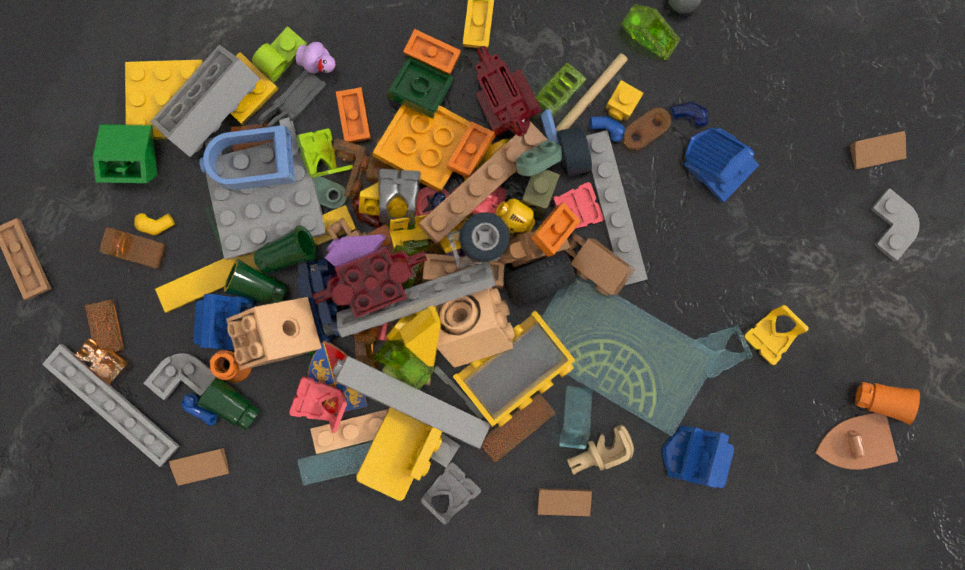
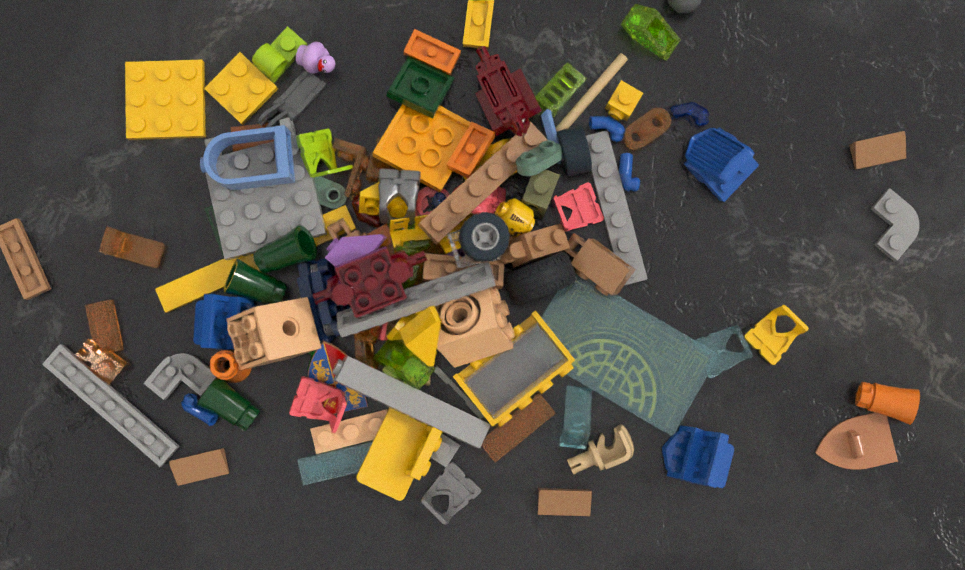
(124, 154): green slope -> none
(152, 226): yellow arm -> none
(205, 100): light grey slope -> none
(353, 115): orange plate -> none
(555, 229): orange plate -> none
(625, 173): none -> blue arm

